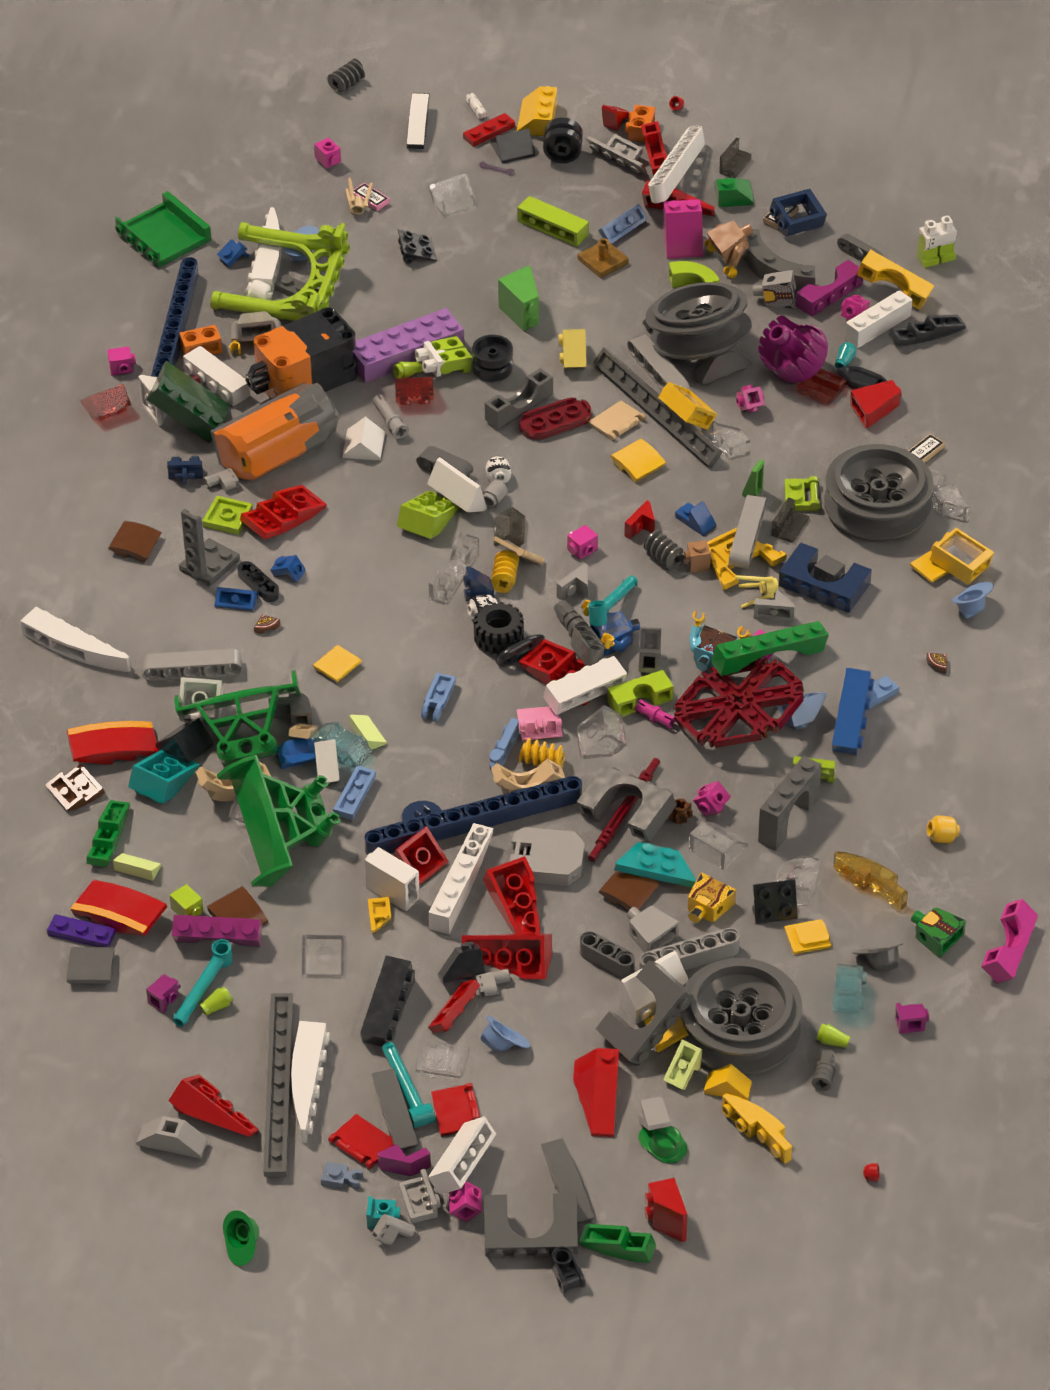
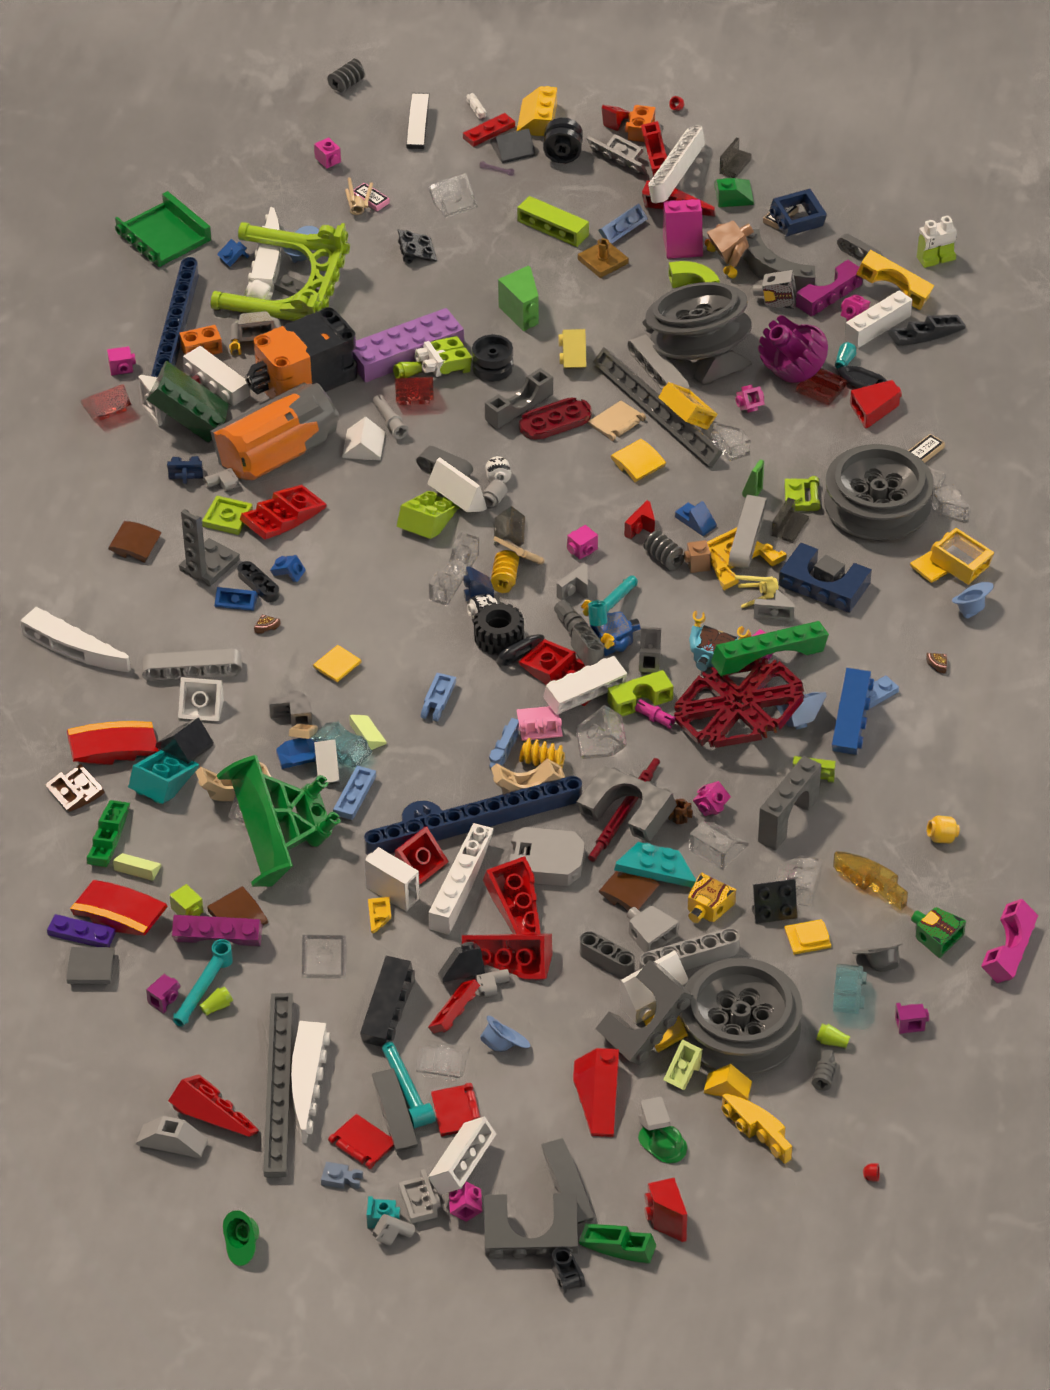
(263, 744): green piece -> none
(395, 1161): magenta slope -> none

